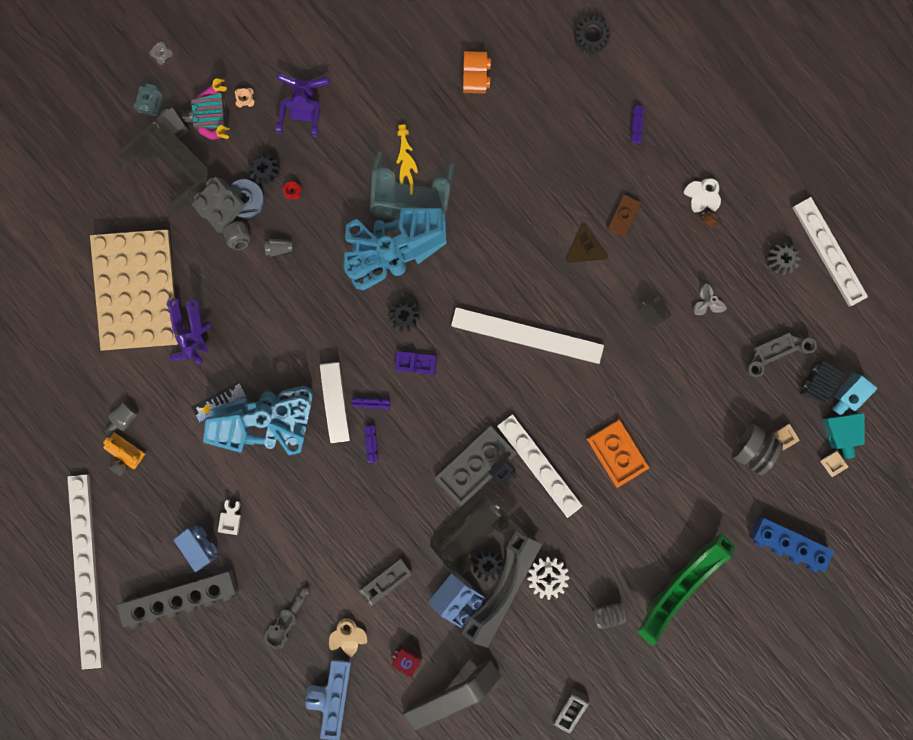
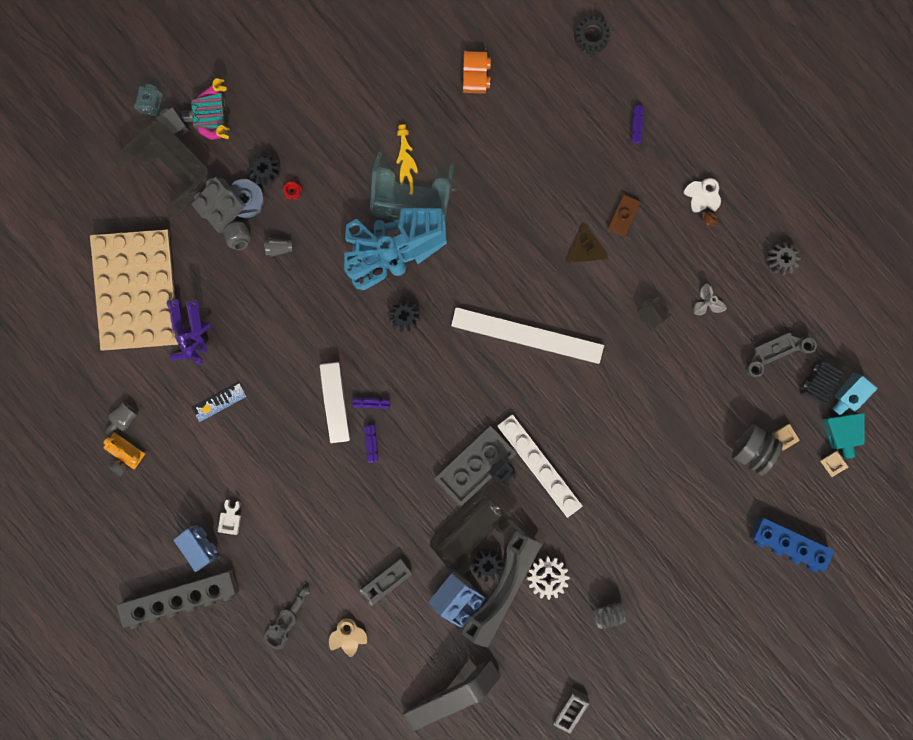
(85, 571): white plate -> none
(155, 52): clear plate -> none
(240, 93): light nougat plate -> none
(285, 420): dark azure piece -> none
(302, 102): dark purple piece -> none
(330, 699): medium blue plate -> none
(405, 661): dark red brick -> none
(416, 363): dark purple slope -> none
(617, 453): orange tile -> none
(682, 585): green arch -> none
(830, 252): white plate -> none

